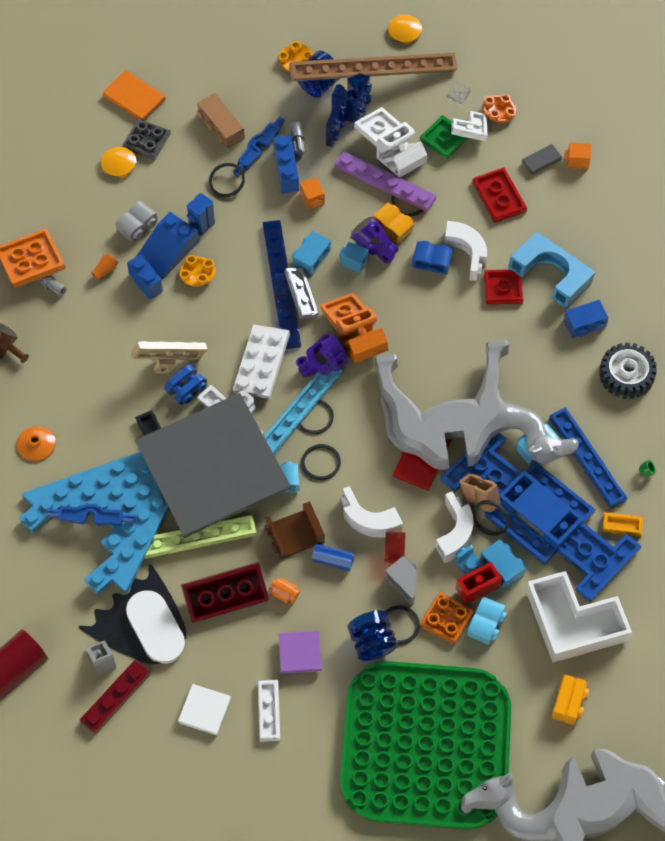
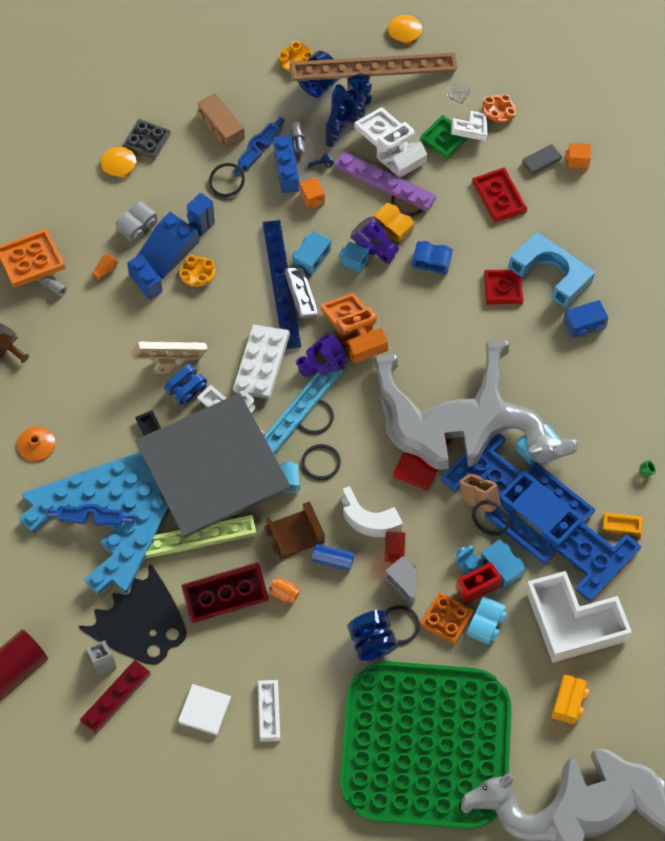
(134, 95): orange tile -> none
(155, 627): white tile -> none
(300, 652): medium lavender tile -> none
(326, 159): none -> dark blue hand
(461, 535): white arch -> none
(469, 240): white arch -> none
(589, 459): blue tile -> none
(630, 358): wheel -> none

